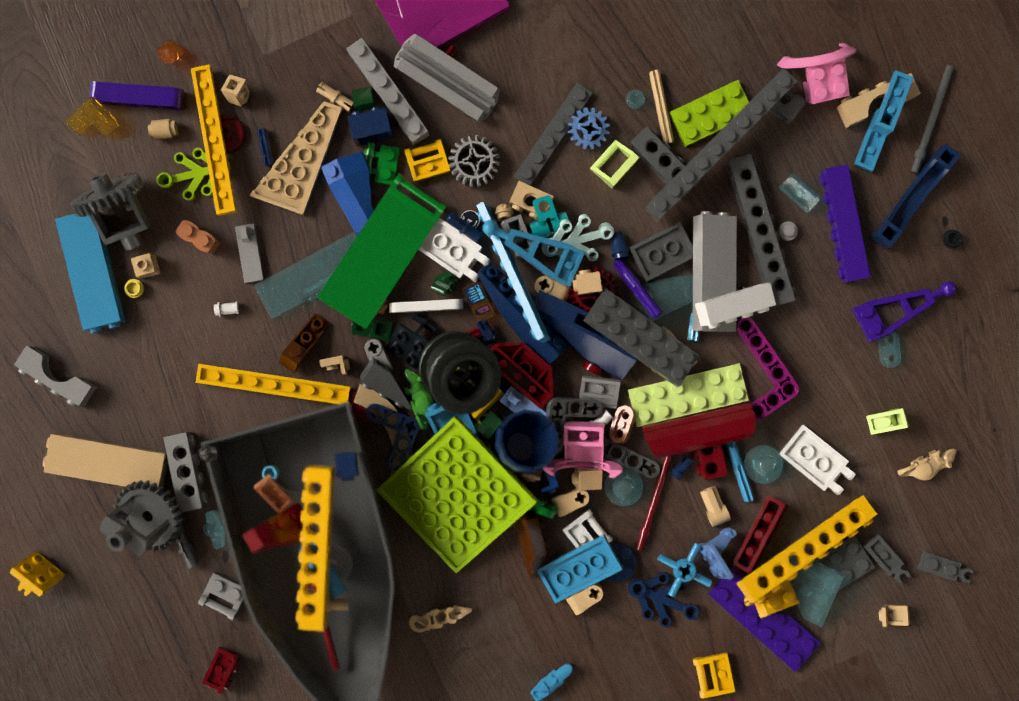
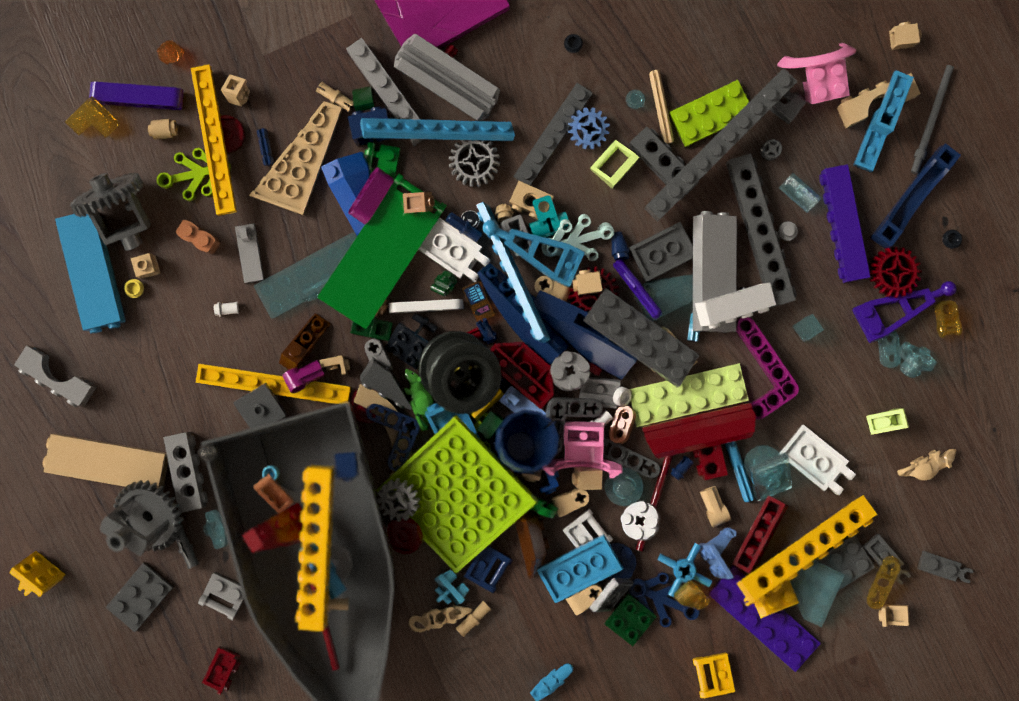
(139, 597): none -> dark grey plate
(260, 407): none -> dark grey plate
(297, 379): none -> magenta piece
(371, 195): none -> magenta beam
(404, 535): none -> dark red tile
(406, 499): none -> light grey gear
(418, 202): none -> medium nougat bracket
(429, 166): yellow plate -> none
(436, 129): none -> dark azure plate
(444, 581): none -> medium azure hips
(473, 619): none -> tan pin
(482, 565): none -> dark blue plate
(559, 374): none -> light grey plate
(573, 43): none -> black plate
(611, 595): none -> dark grey plate
(622, 396): none -> white tile
(630, 620): none -> dark green hinge
(651, 521): none -> plate
(692, 595): none -> clear yellow piece
(771, 477): none -> clear light blue tile
(774, 147): none -> dark grey wheel
(808, 327): none -> clear light blue panel
(884, 591): none -> clear yellow beam
(895, 263): none -> dark red gear
(905, 36): none -> tan brick
(915, 360): none -> clear light blue plate
(947, 320): none -> clear yellow piece

